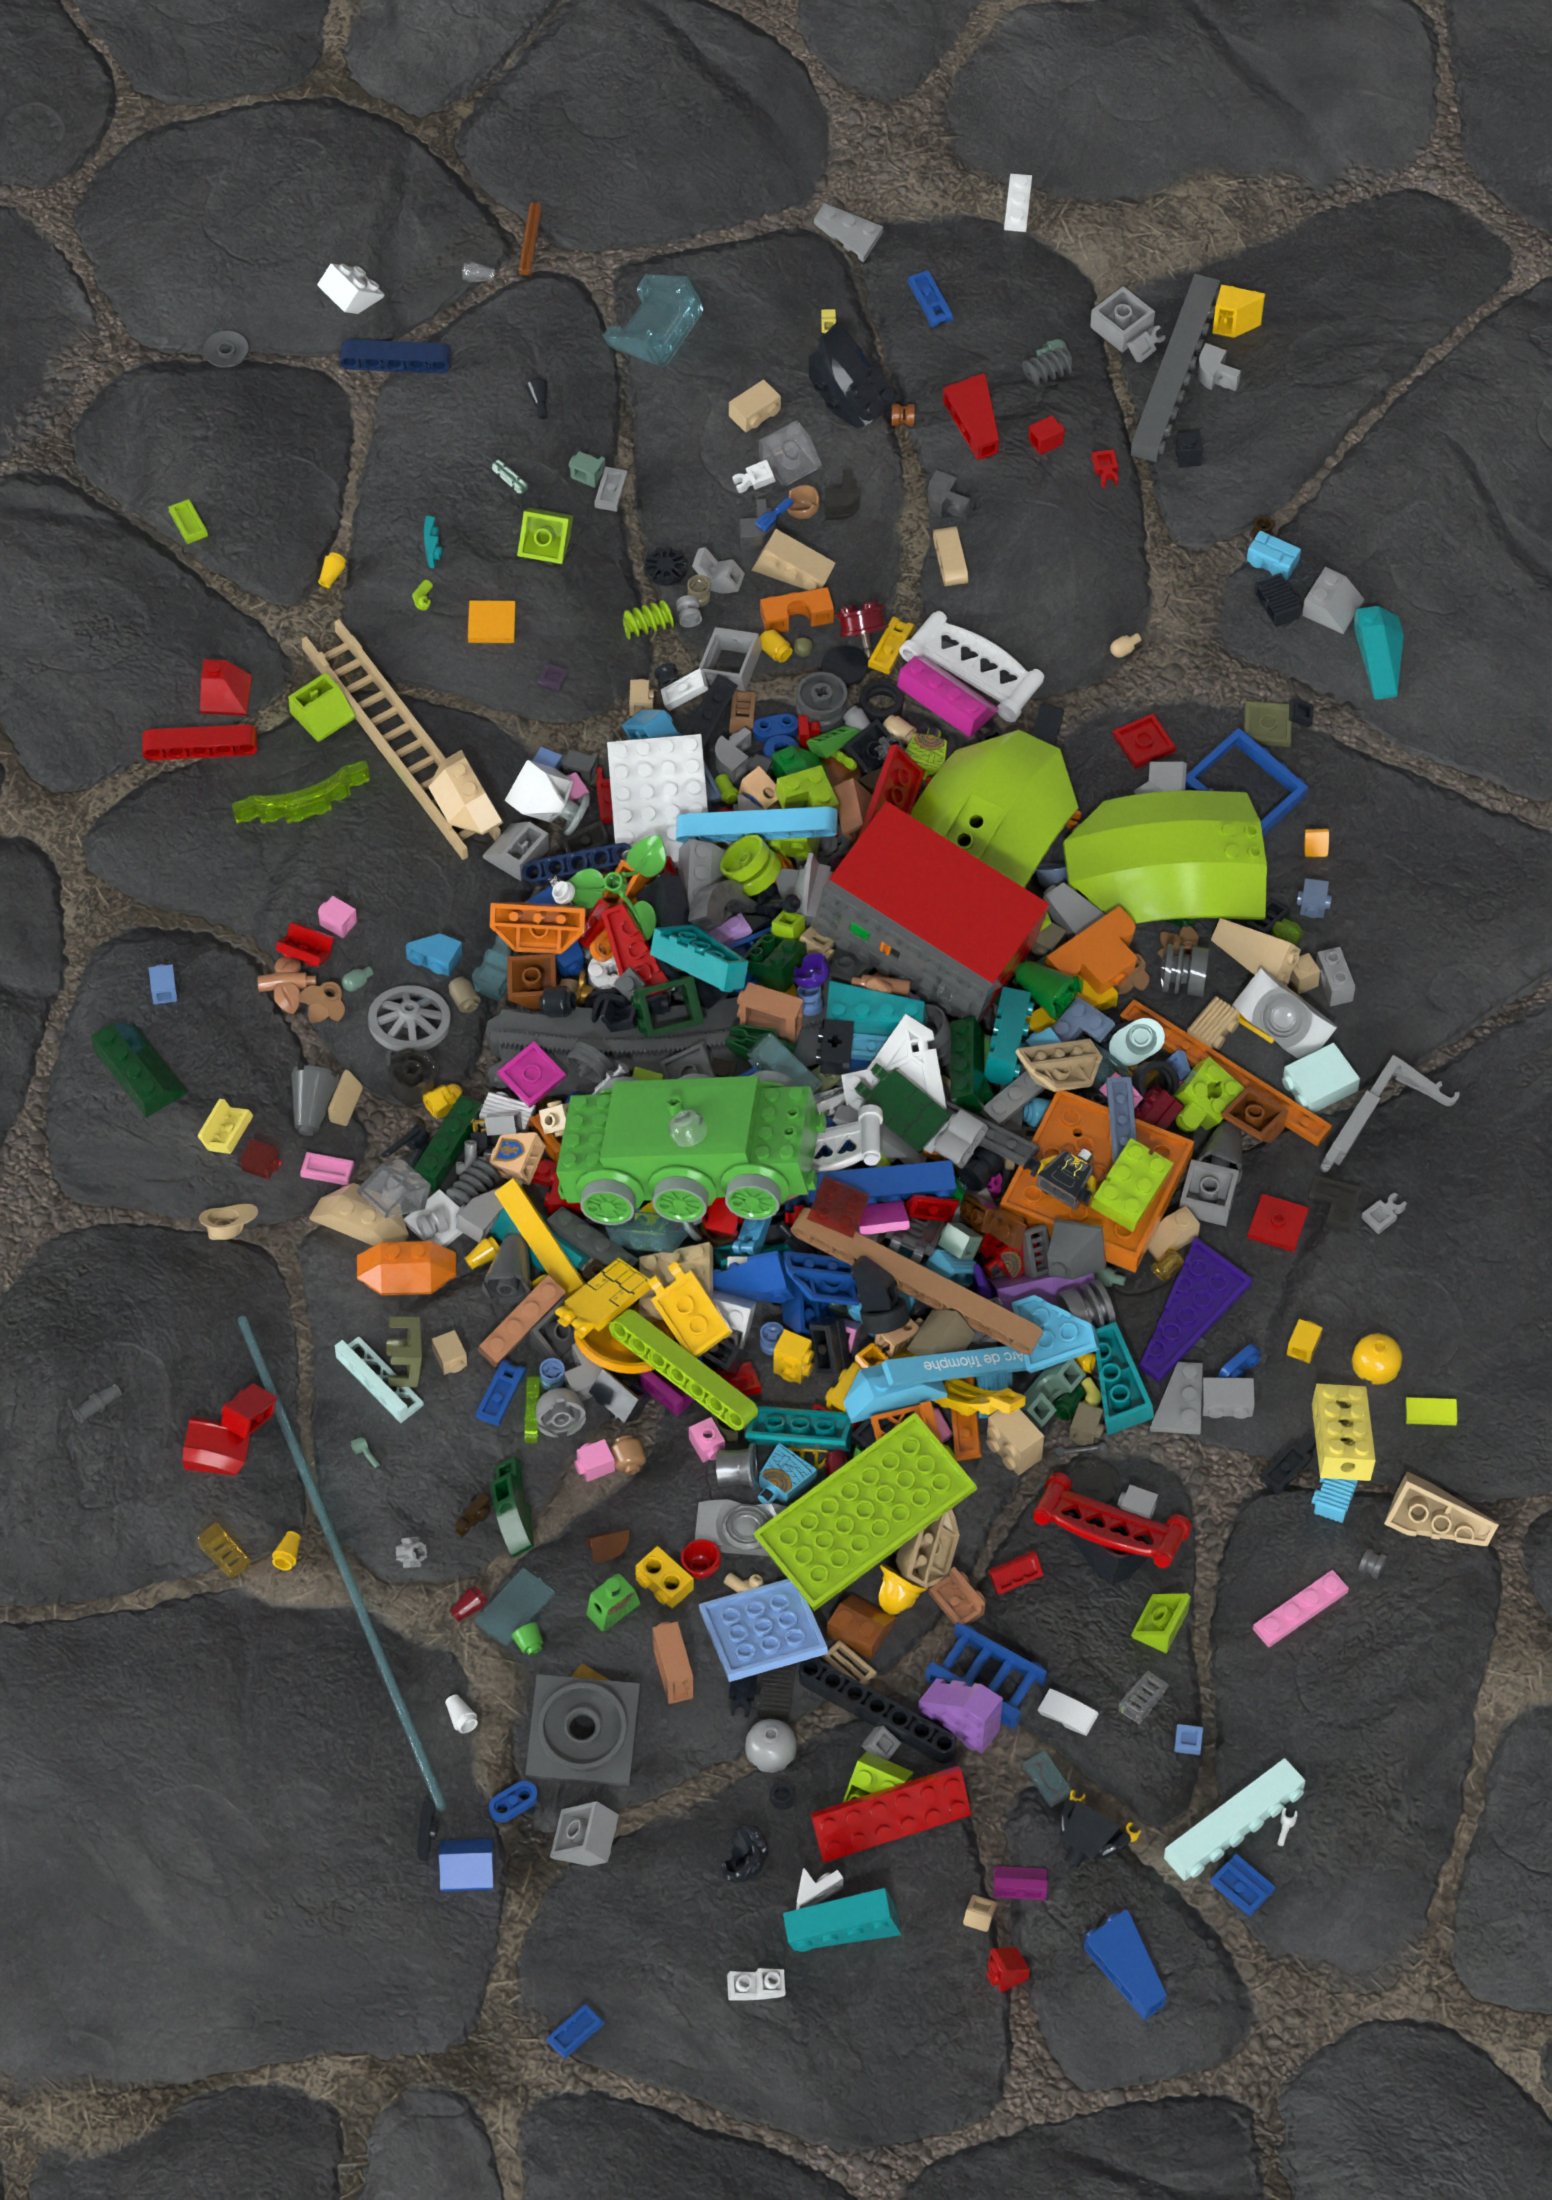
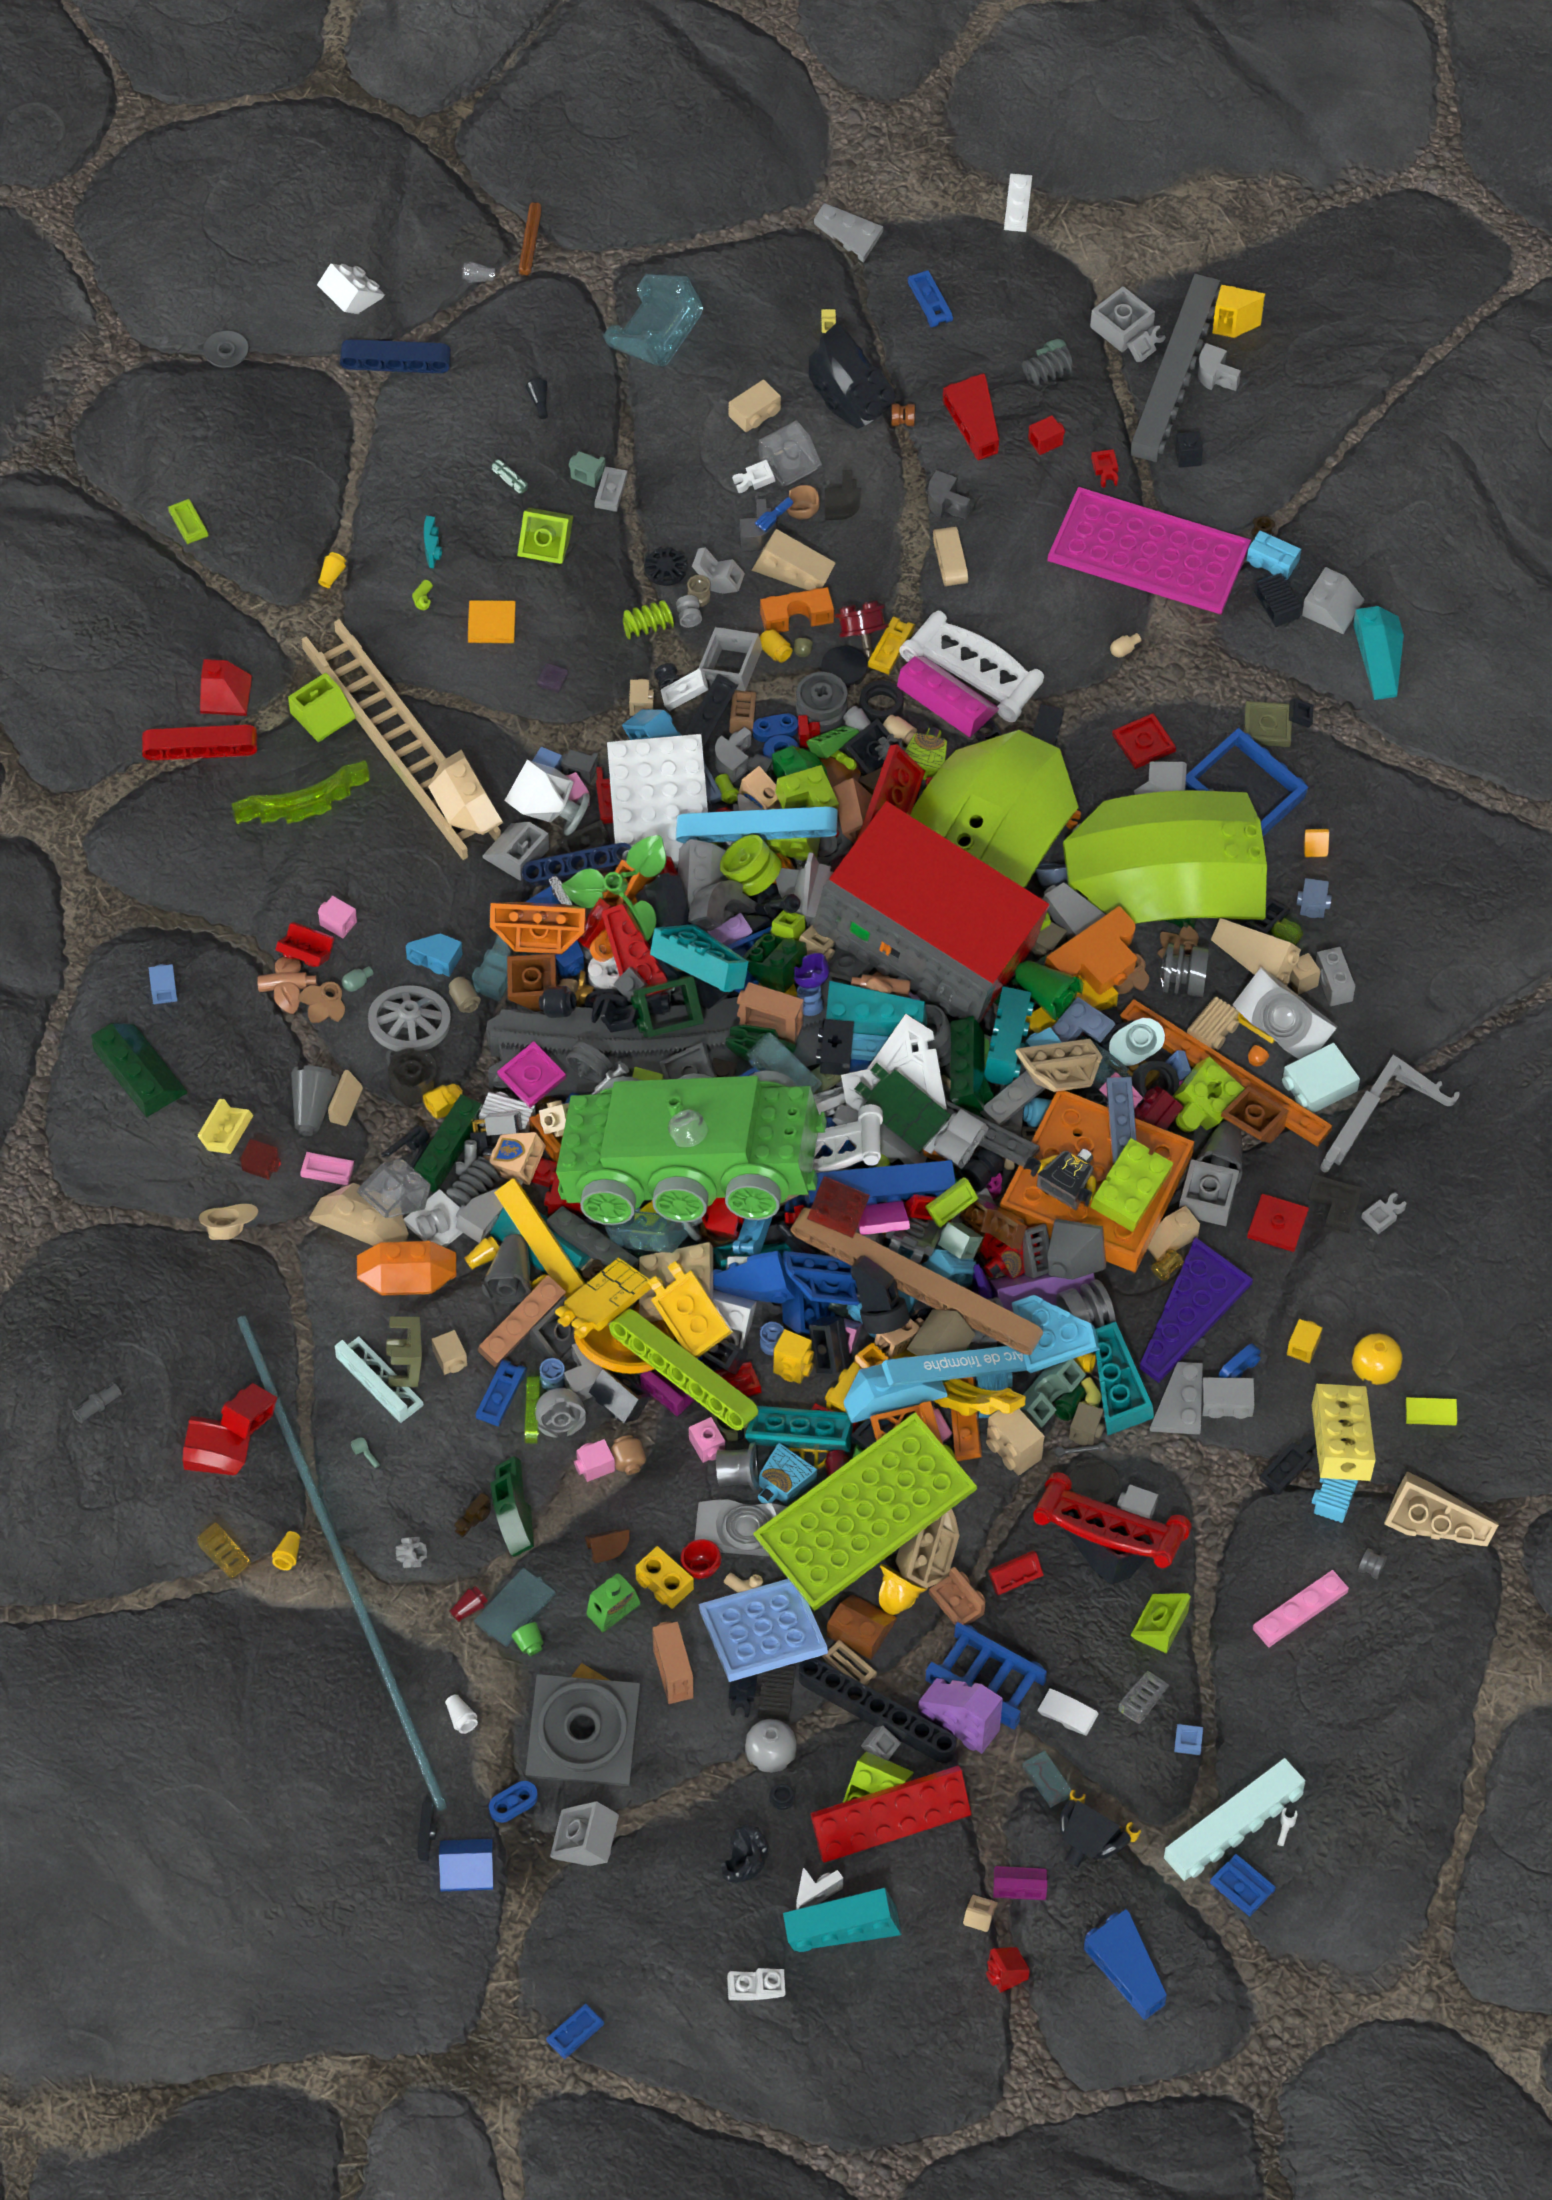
(563, 892): white plate -> none
(952, 1202): none -> lime tile
(1109, 1277): sand green cylinder -> none
(1149, 550): none -> dark pink plate
(1257, 1056): none -> orange hinge

